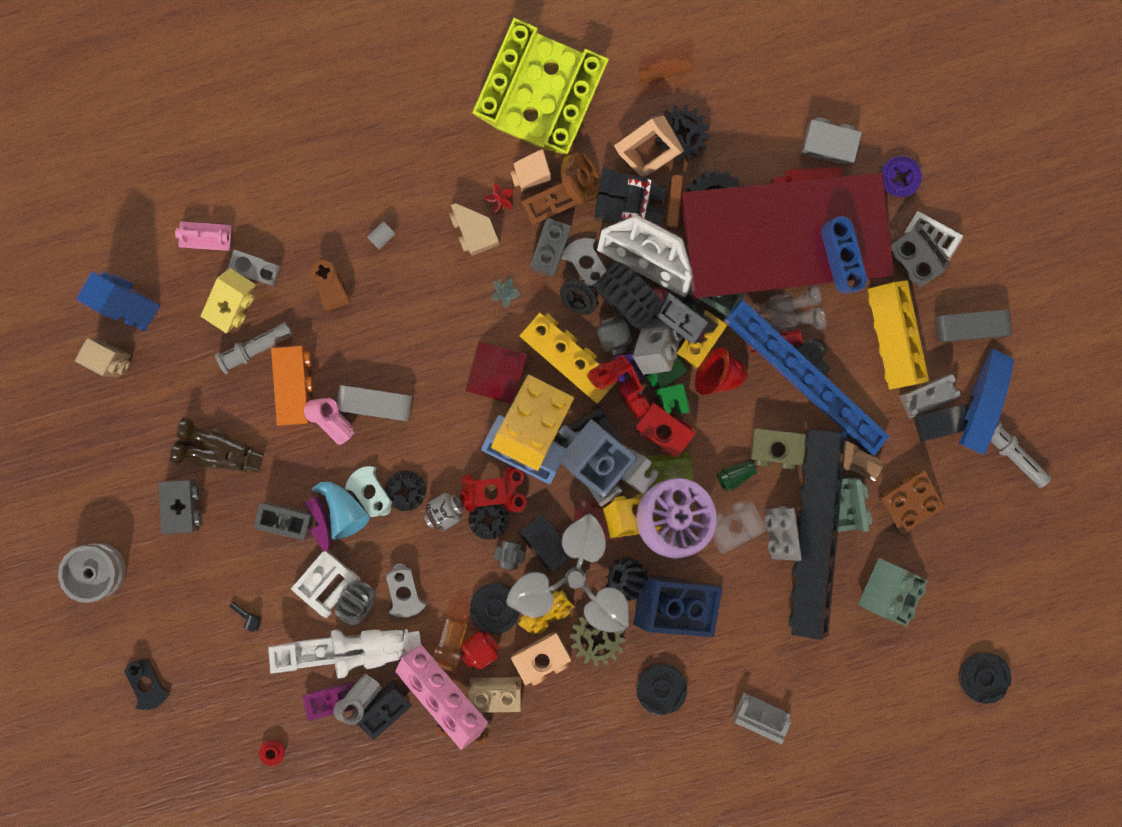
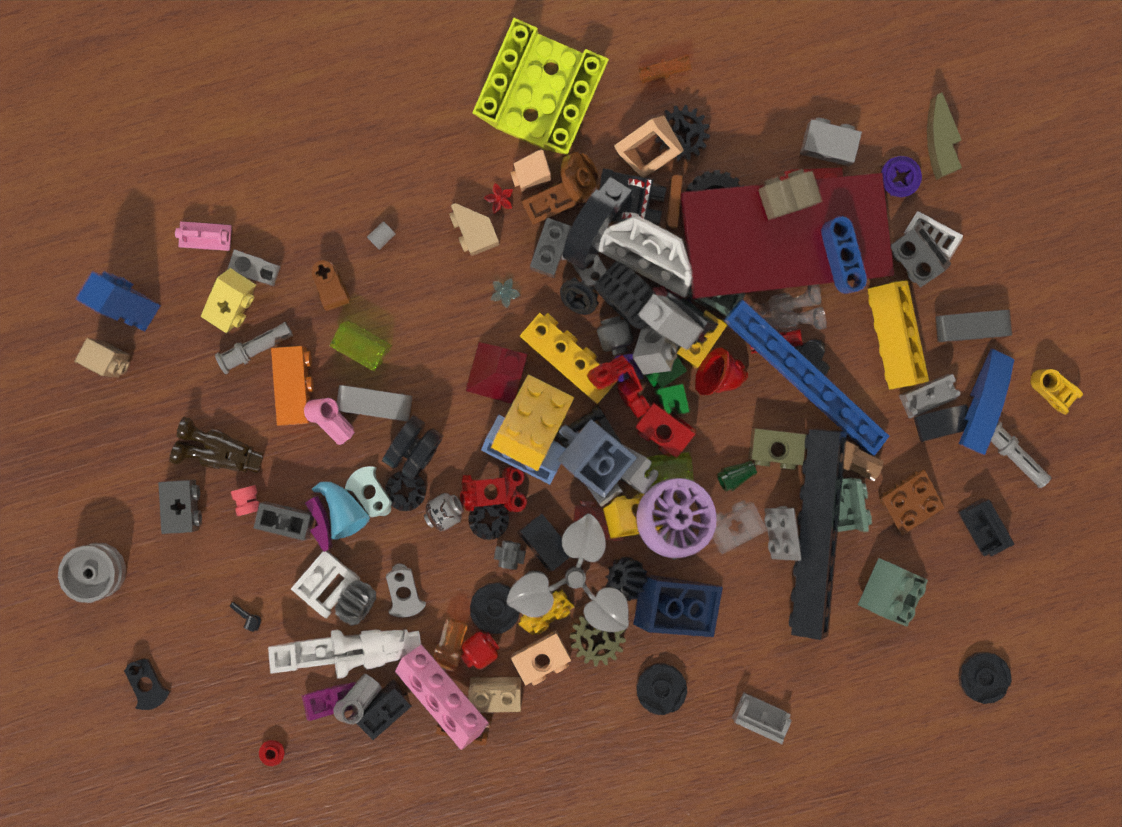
(245, 500): none -> coral wheel
(360, 345): none -> clear neon green hinge
(415, 450): none -> black wheel
(592, 221): none -> black arch
(670, 321): none -> light grey slope
(789, 194): none -> dark tan brick
(941, 138): none -> olive slope
(986, 527): none -> black hinge
(1059, 392): none -> yellow piece

